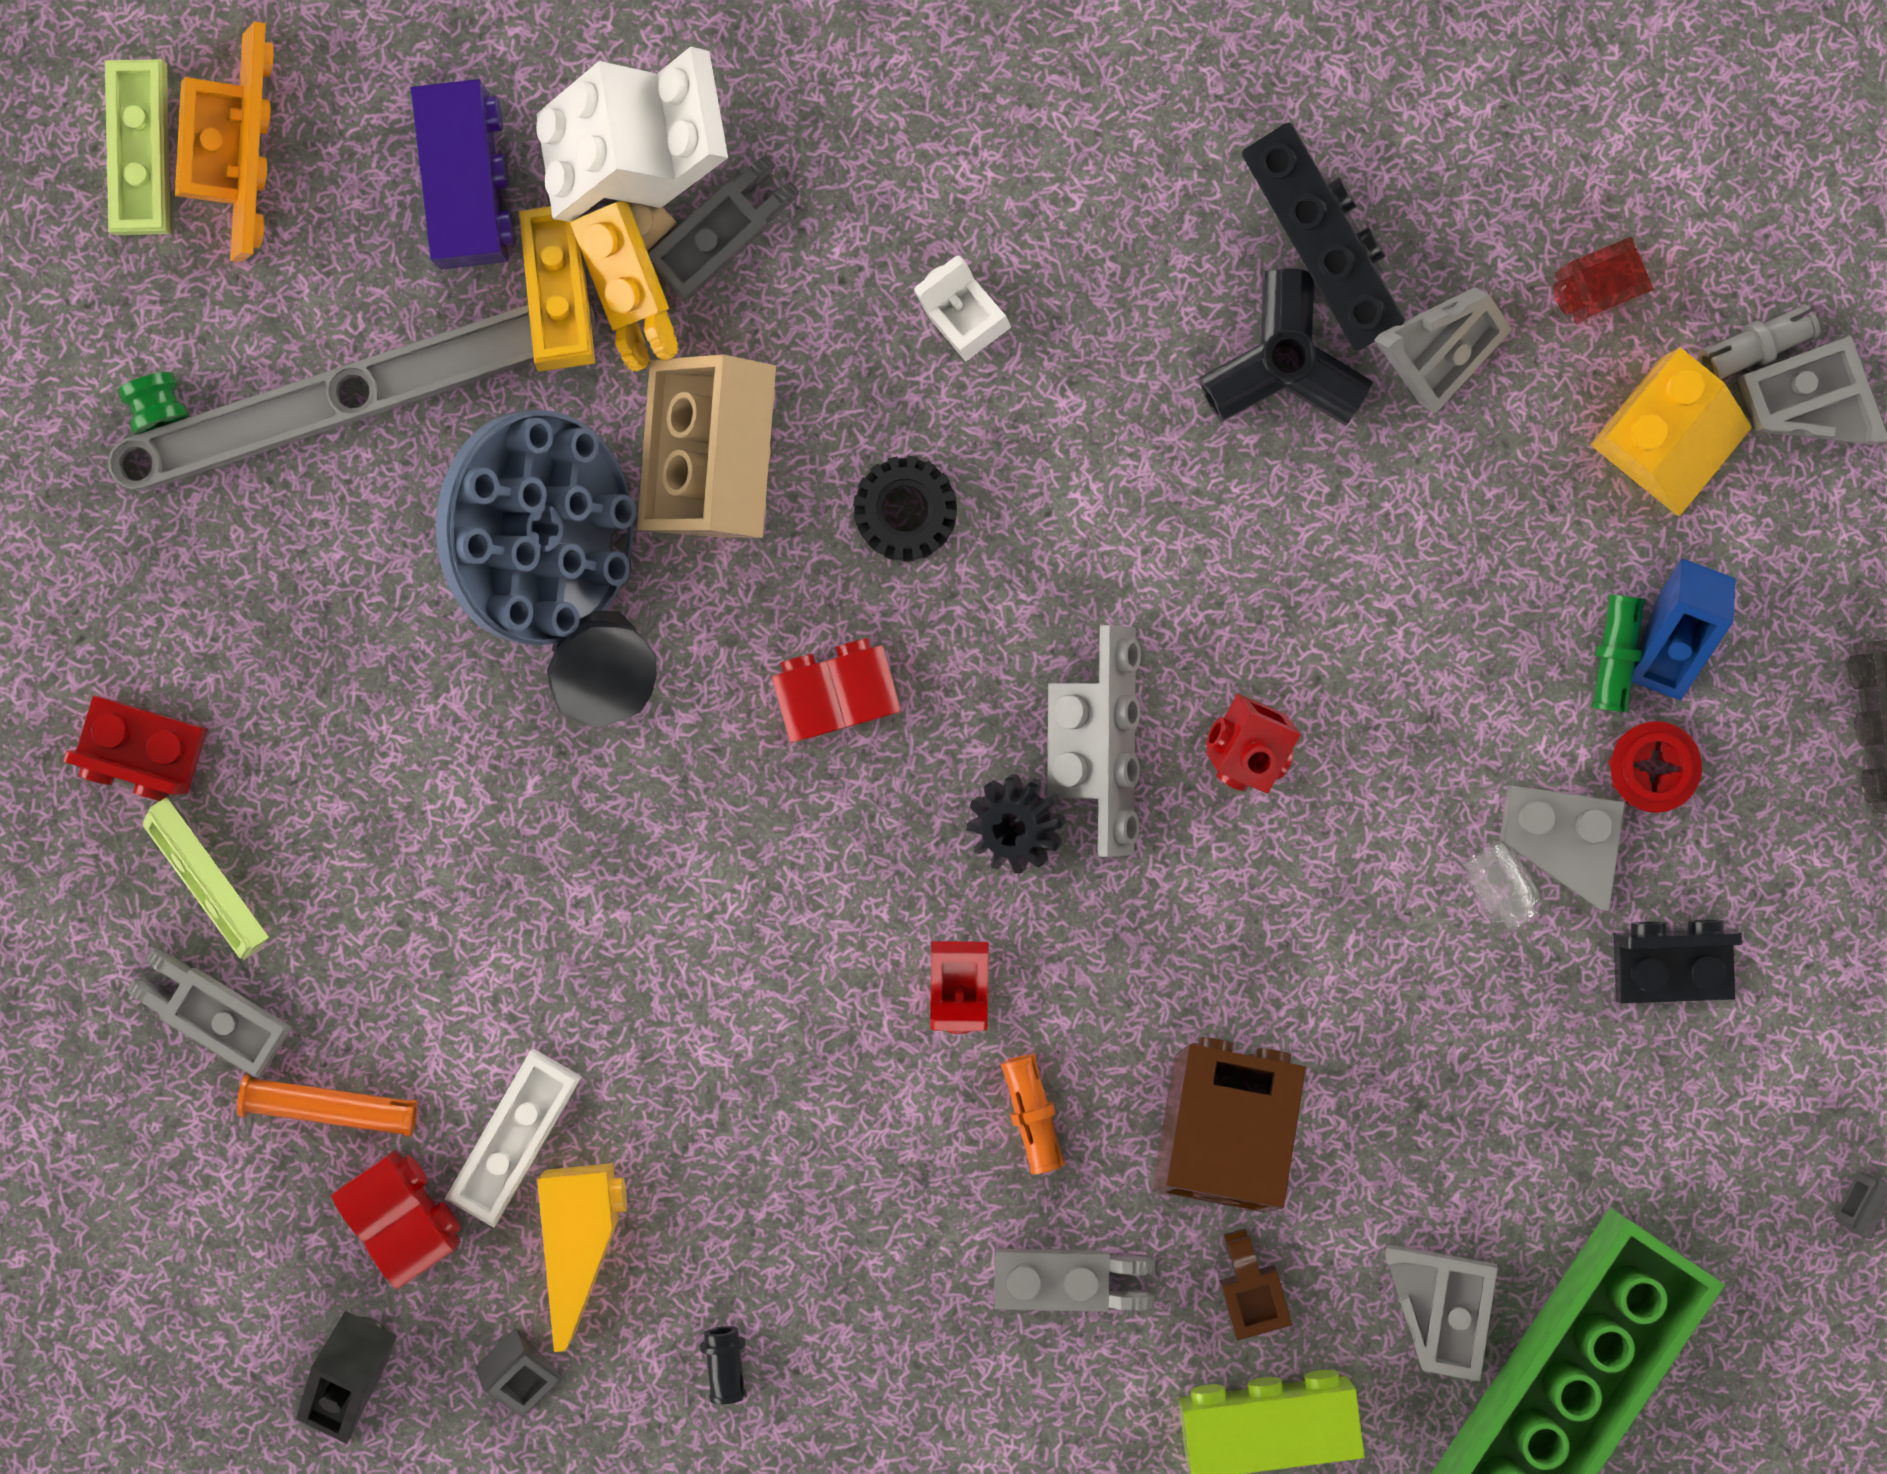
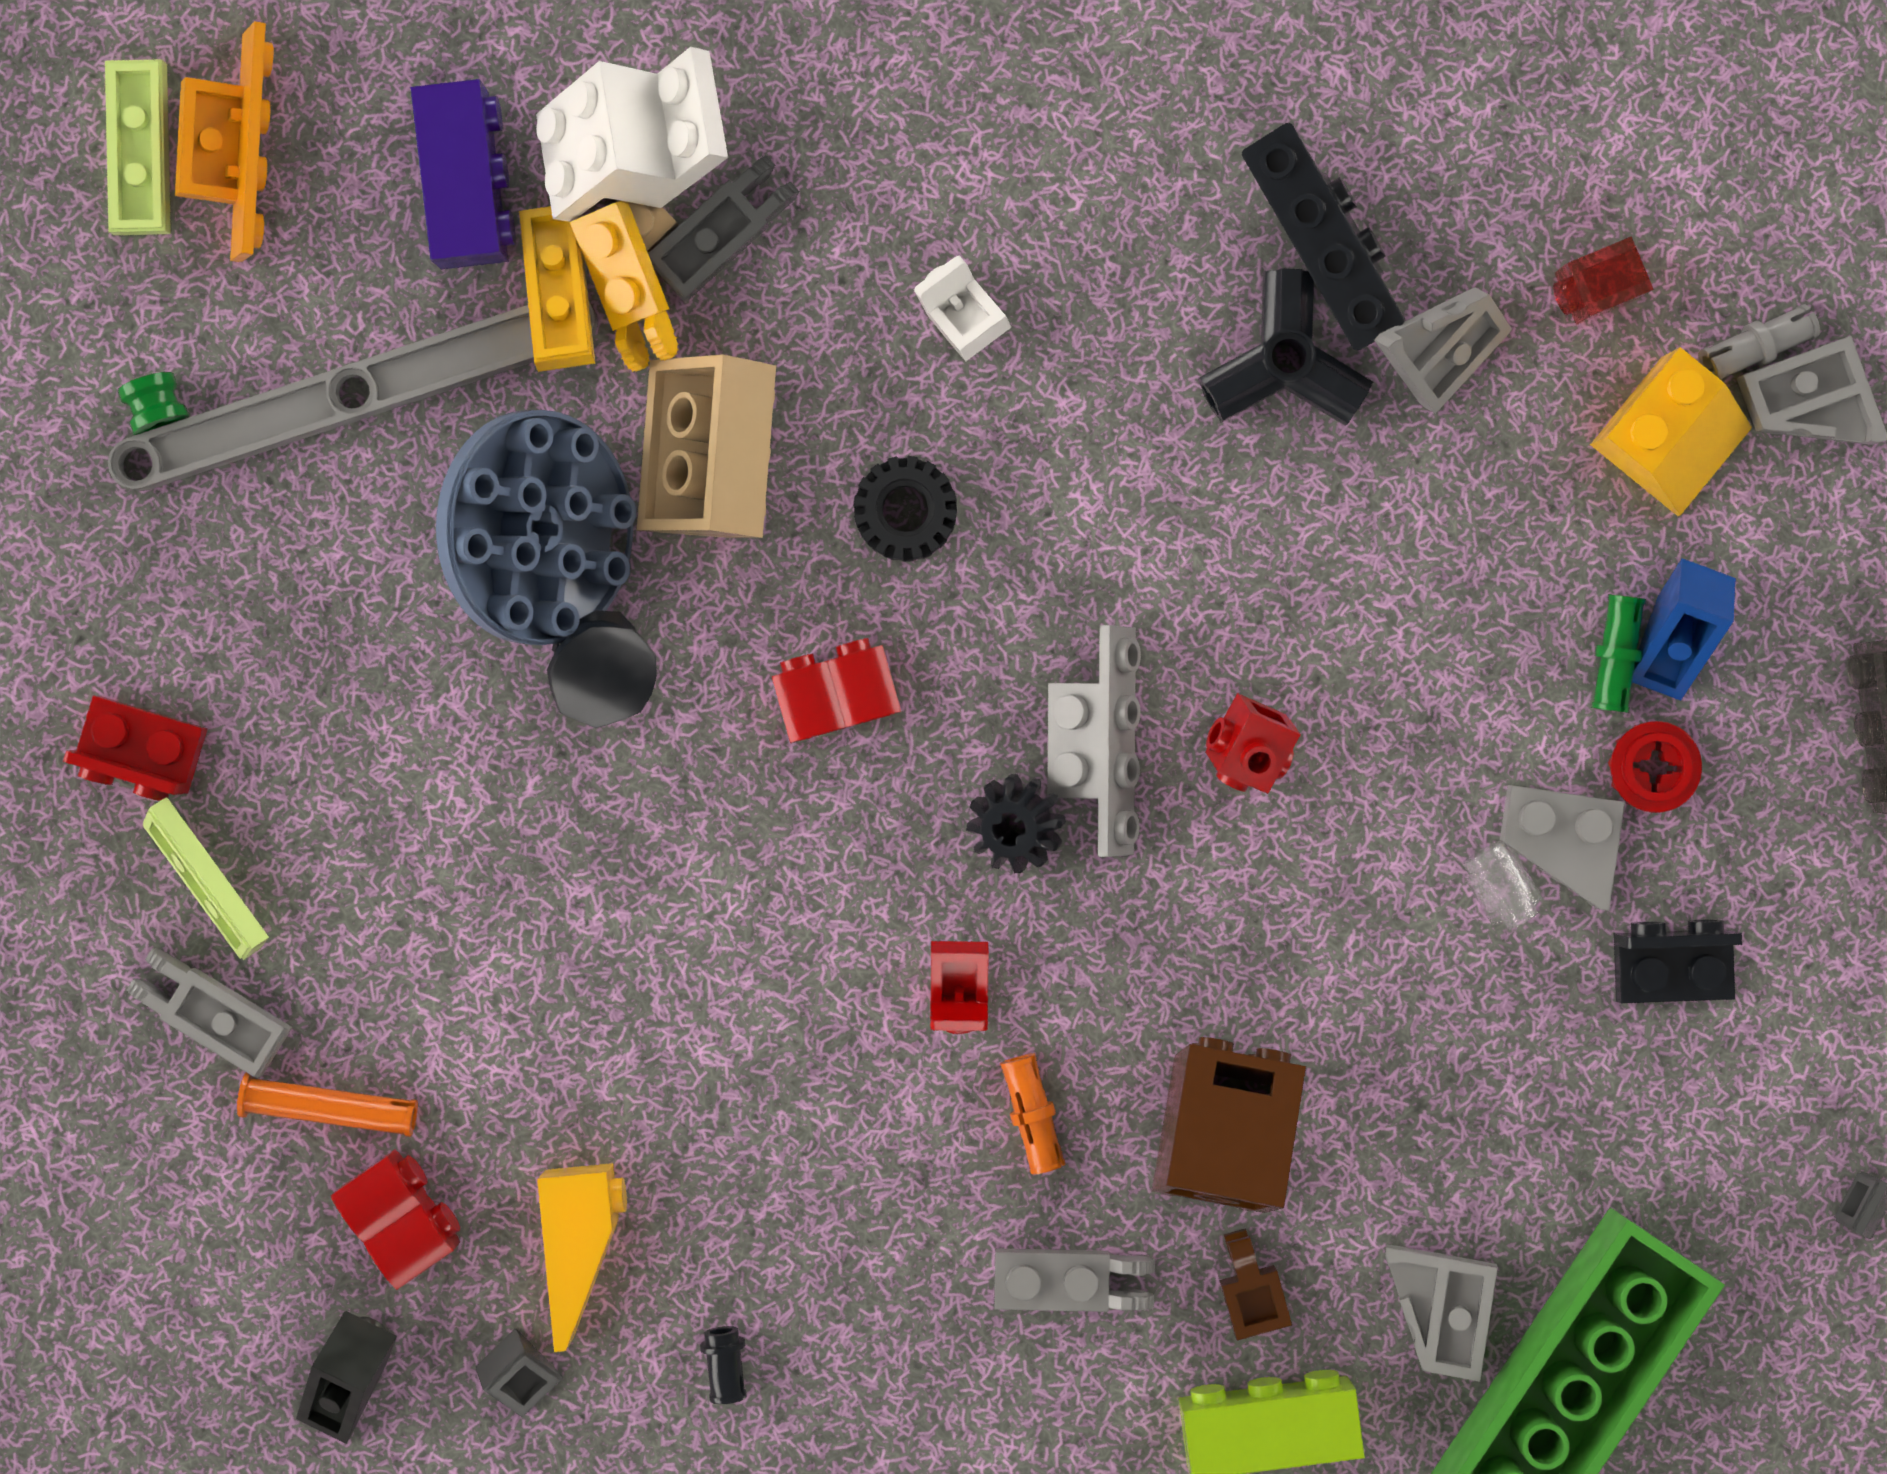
(513, 1137): white tile -> none

